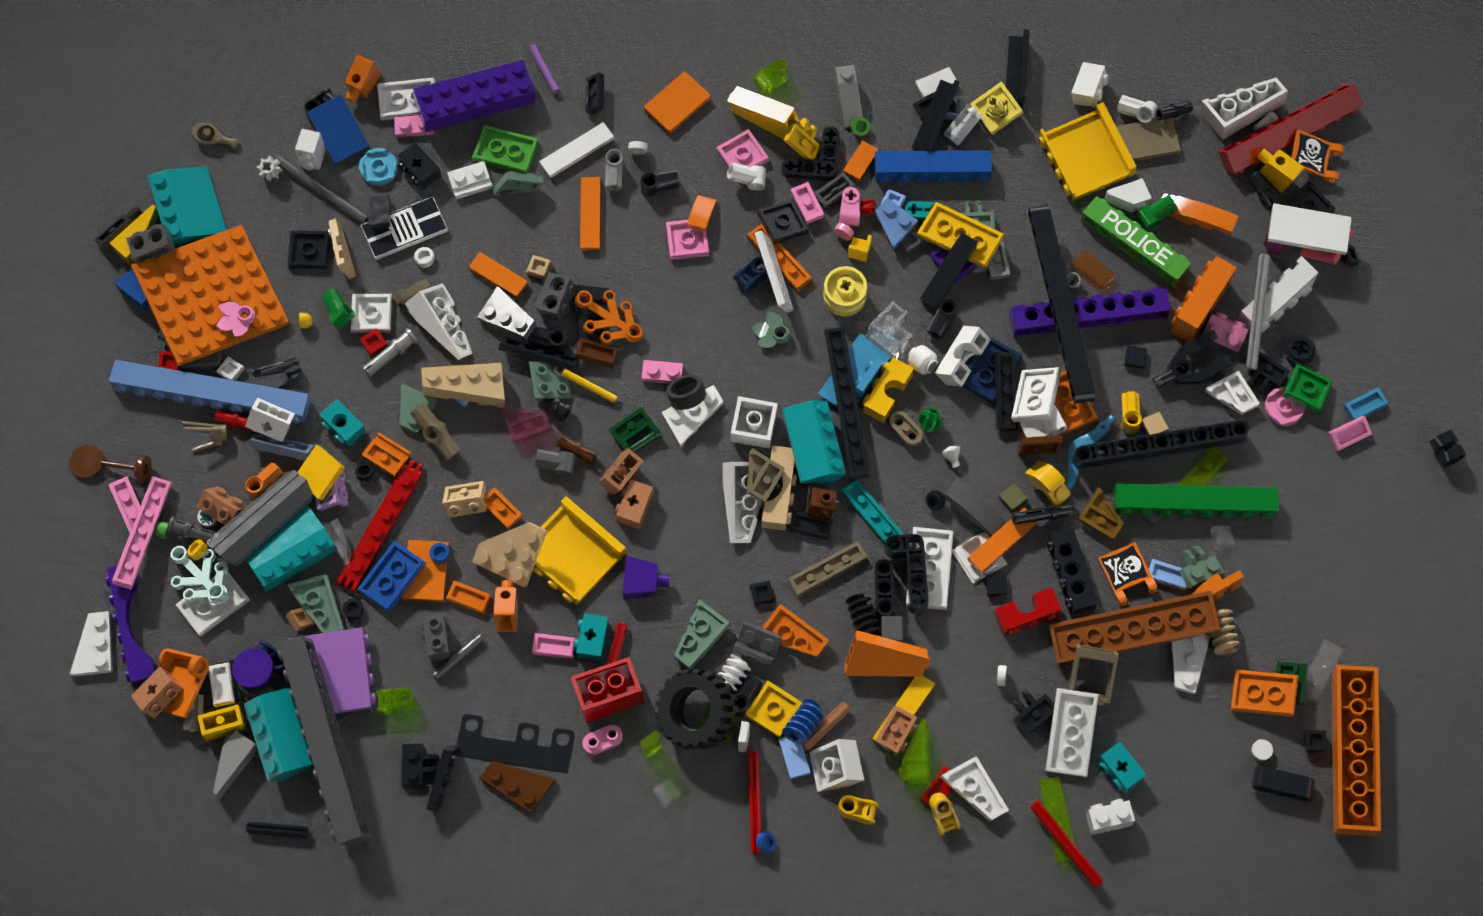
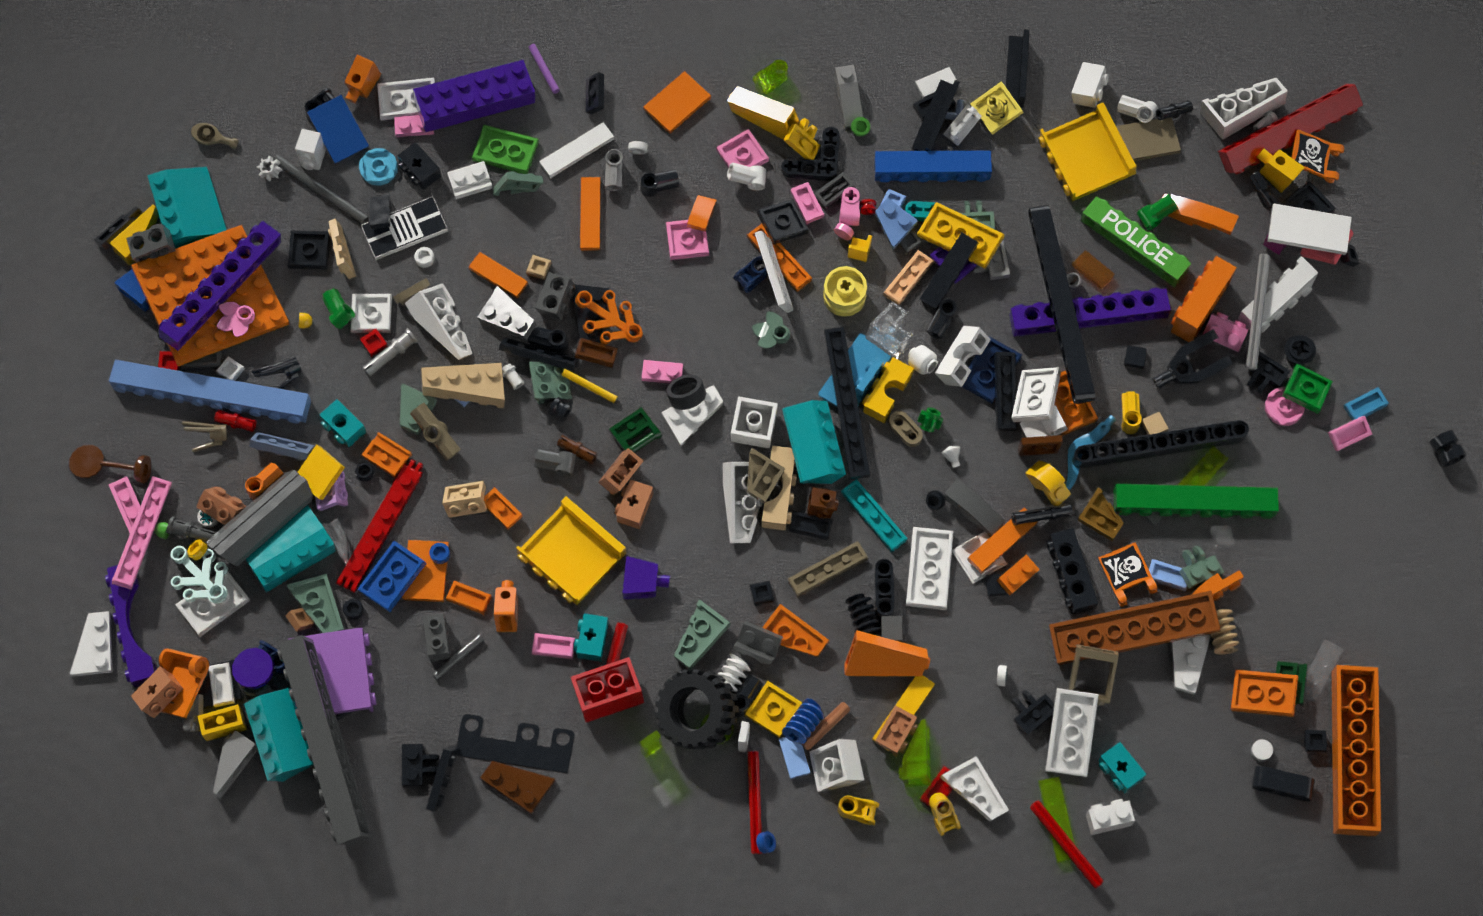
(178, 336): none -> dark purple brick
(269, 420): white brick -> none
(277, 829): black axle -> none
(390, 700): clear neon green piece -> none
(510, 373): none -> white pin
(512, 553): tan plate -> none
(525, 423): clear pink wing -> none
(603, 741): bright pink plate -> none
(860, 161): orange tile -> none
(908, 277): none -> light nougat tile
(913, 574): black beam -> none
(1012, 620): red arch -> none
(1013, 497): olive tile -> none
(1018, 574): none -> orange plate
(1129, 196): white slope -> none
(1234, 393): white wing -> none

